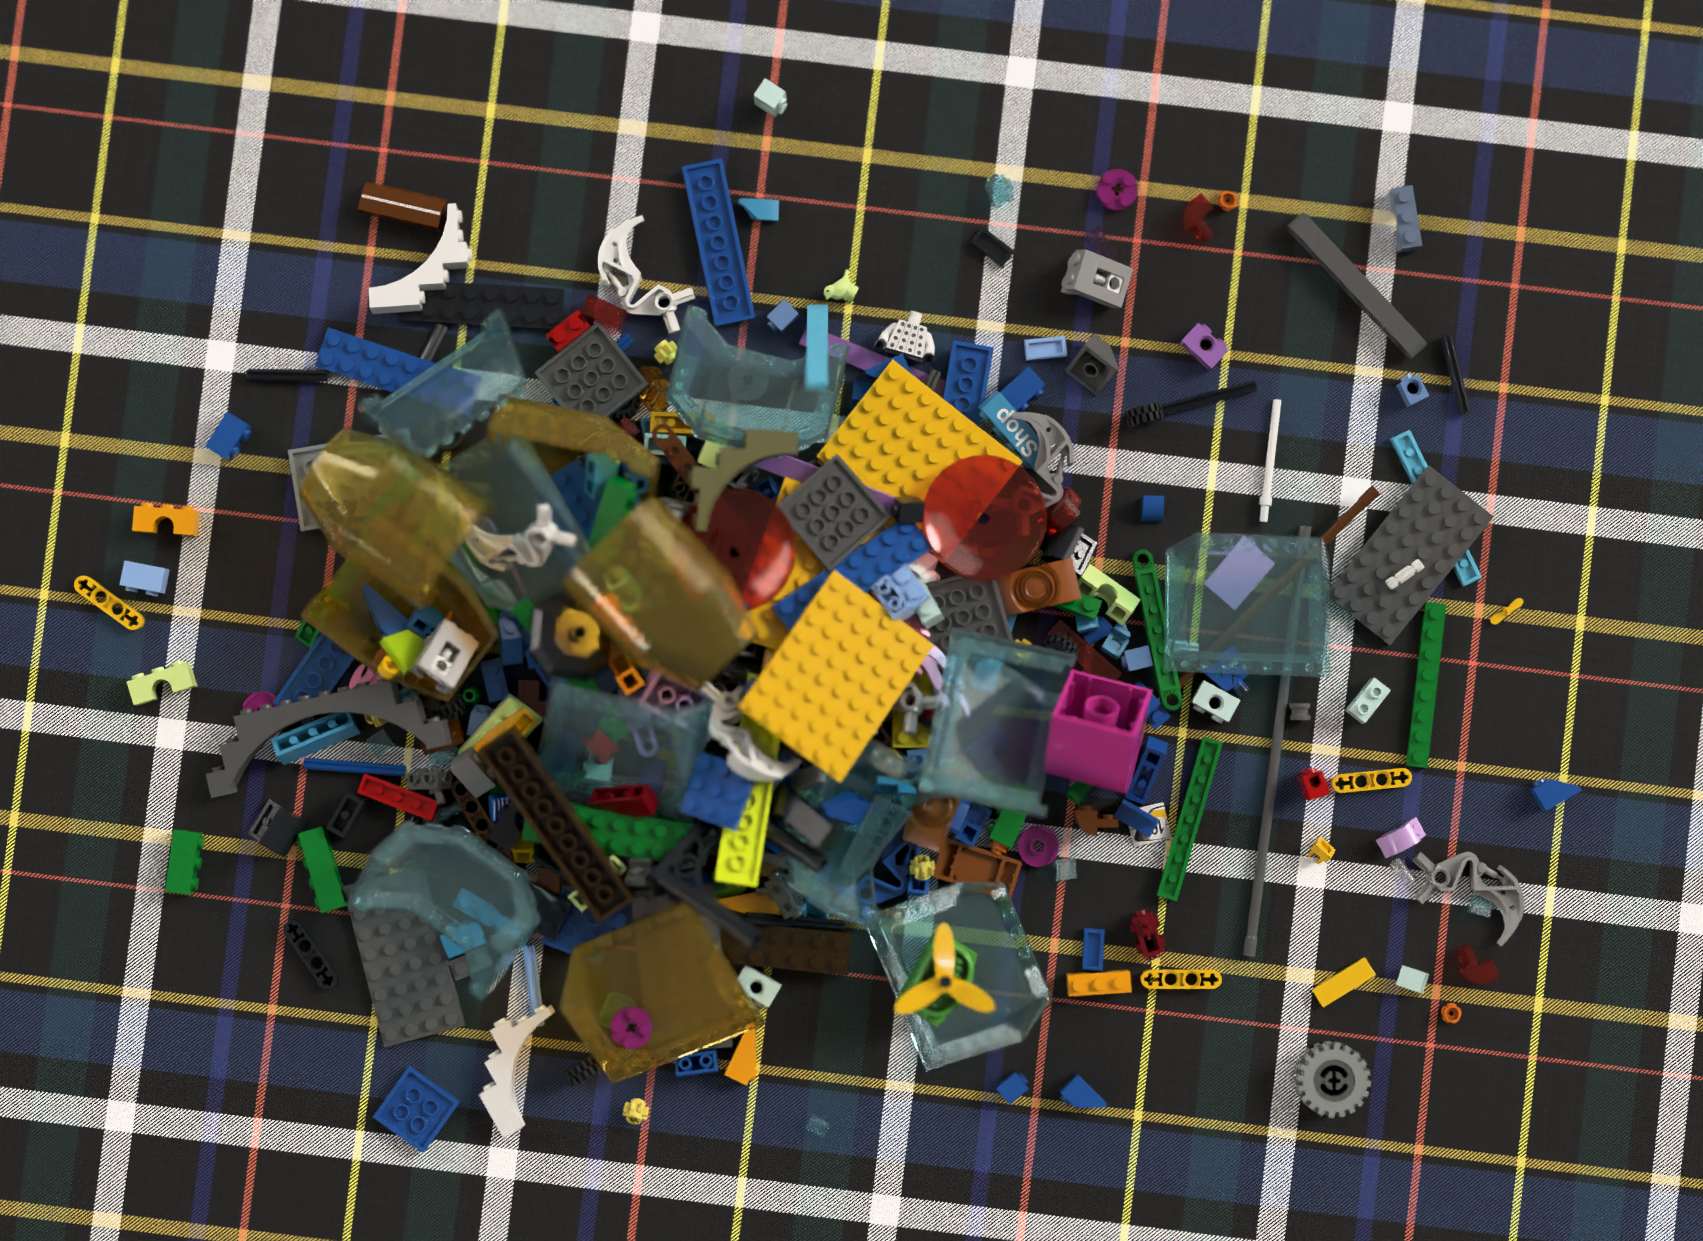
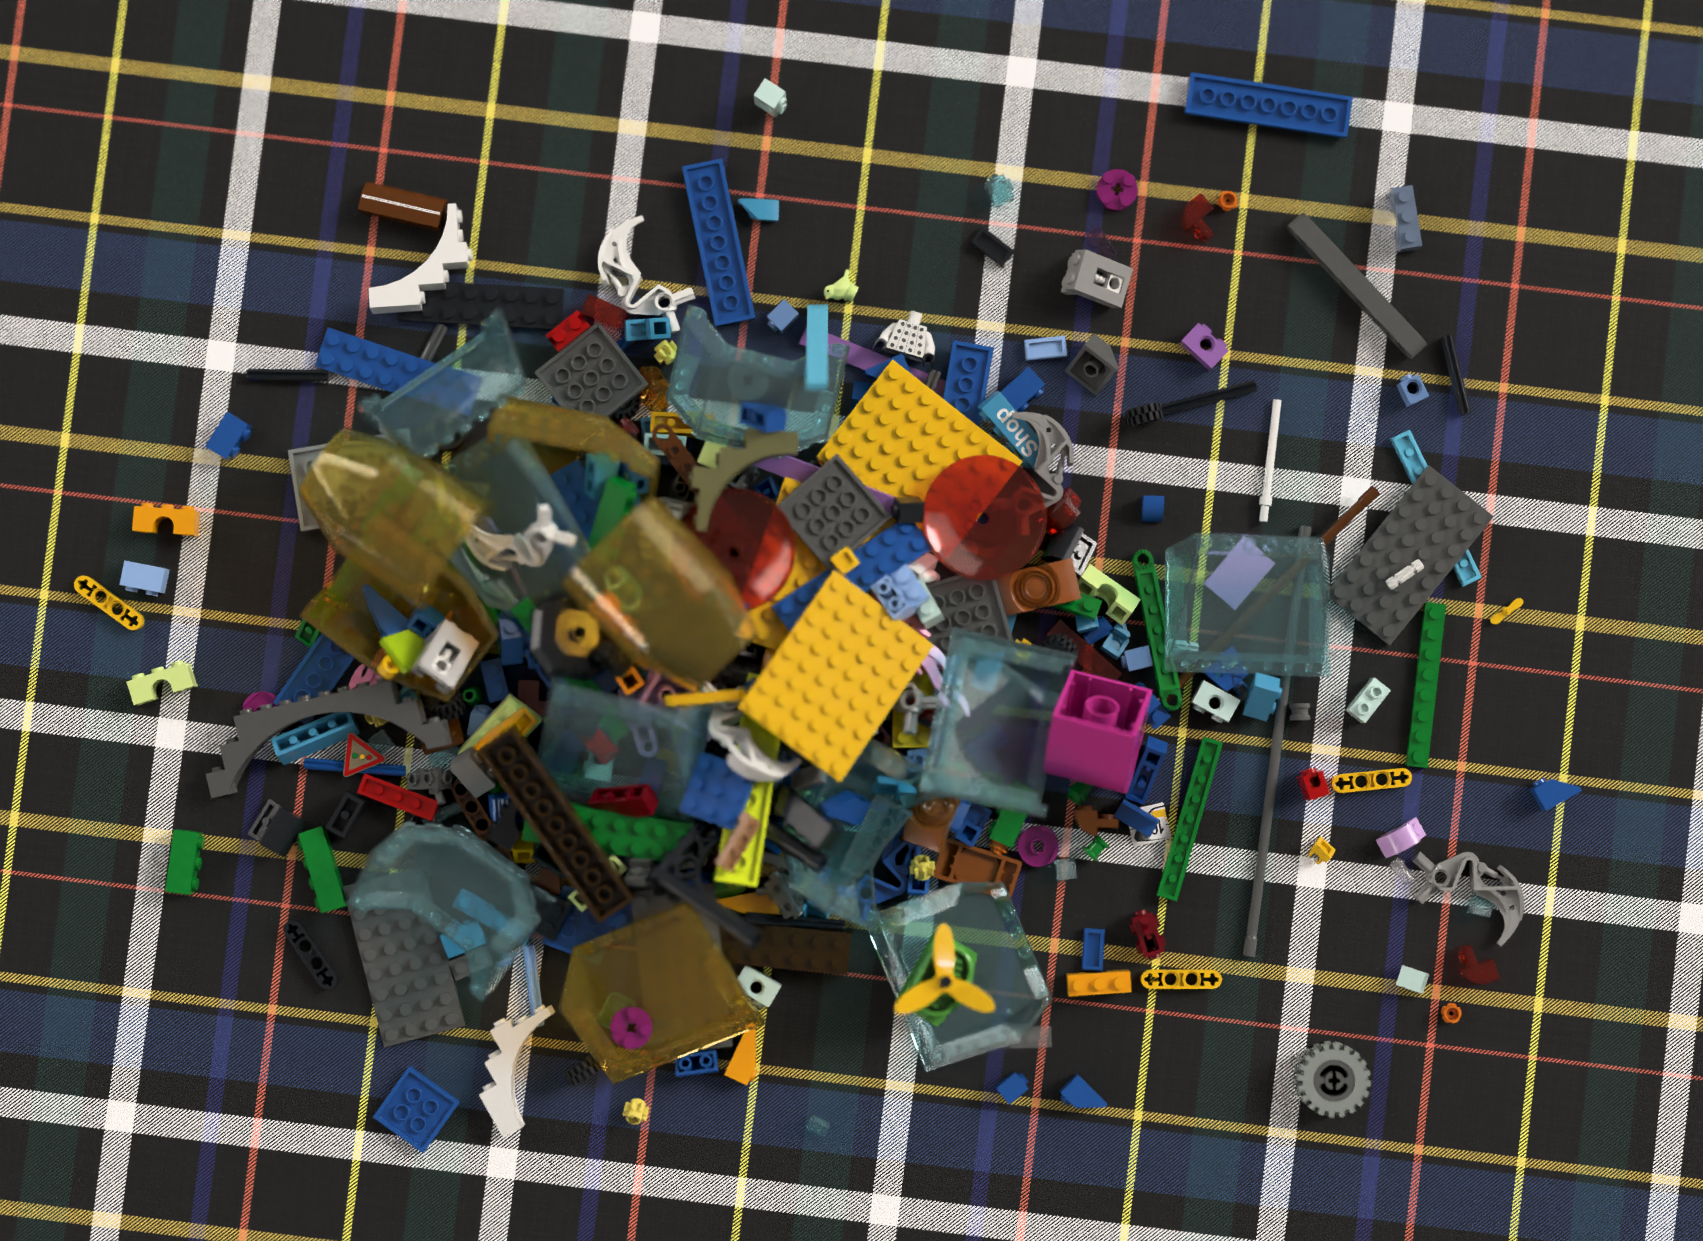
(360, 755): none -> piece
(613, 659): none -> black tyre
(647, 329): none -> dark azure brick
(706, 697): none -> yellow beam
(738, 842): none -> medium nougat plate
(763, 416): none -> blue slope
(844, 561): none -> yellow plate
(1037, 1037): none -> clear plate
(1095, 847): none -> green bush
(1262, 697): none -> dark azure brick
(1268, 105): none -> blue plate
(1343, 982): yellow tile -> none

